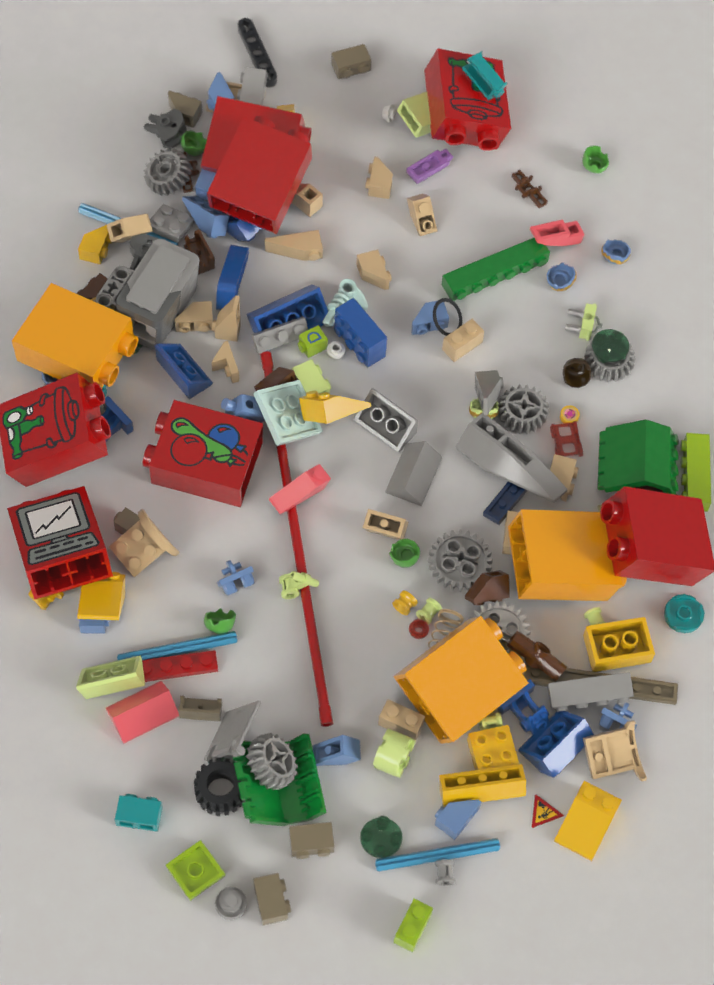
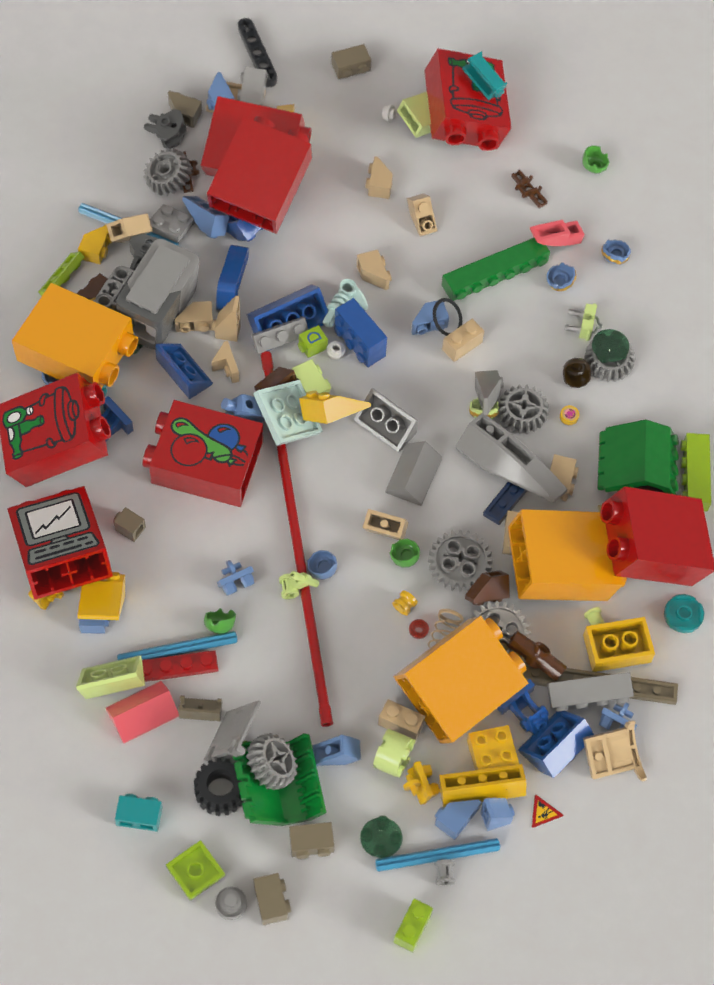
(63, 272): none -> lime plate
(141, 545): tan piece -> none
(193, 143): bright green hair -> none
(200, 247): reddish brown hinge -> none
(203, 183): medium blue brick -> none
(299, 246): tan slope -> none
(300, 489): coral slope -> none
(308, 199): tan slope -> none
(322, 564): none -> medium blue hair
(418, 782): none -> yellow hips
(429, 165): medium lavender hinge -> none
(429, 610): yellowish green bush -> none
(491, 722): yellowish green bush -> none
(496, 813): none -> medium blue slope
(560, 440): clear red piece -> none
(587, 820): yellow slope -> none

